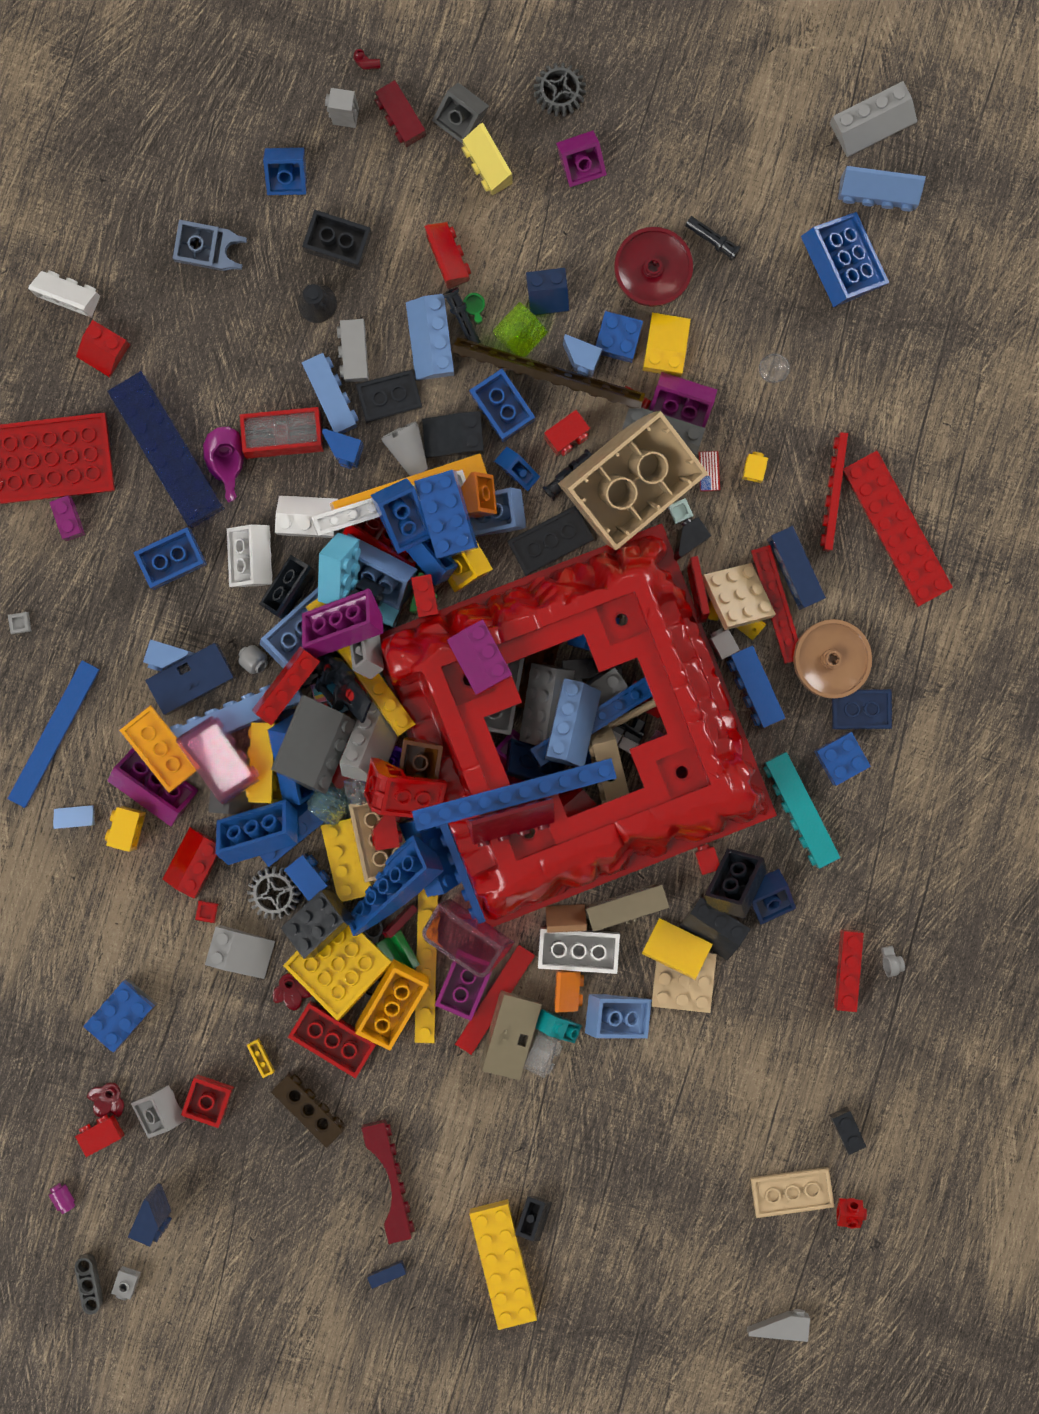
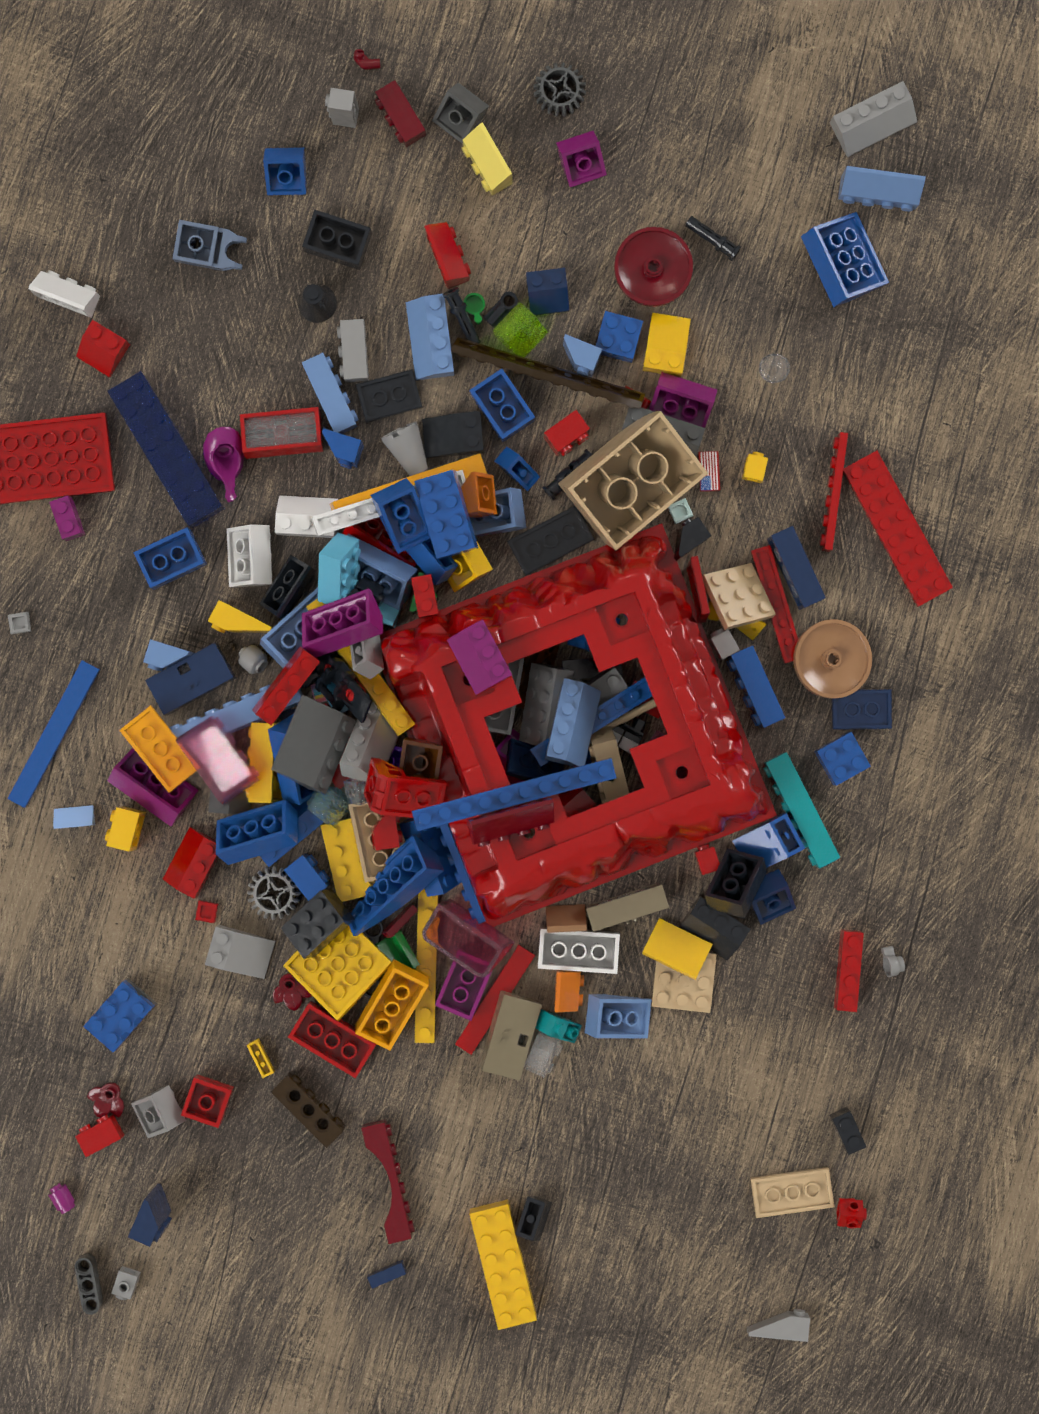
(233, 620): none -> yellow slope
(500, 310): none -> black piece
(771, 840): none -> blue slope

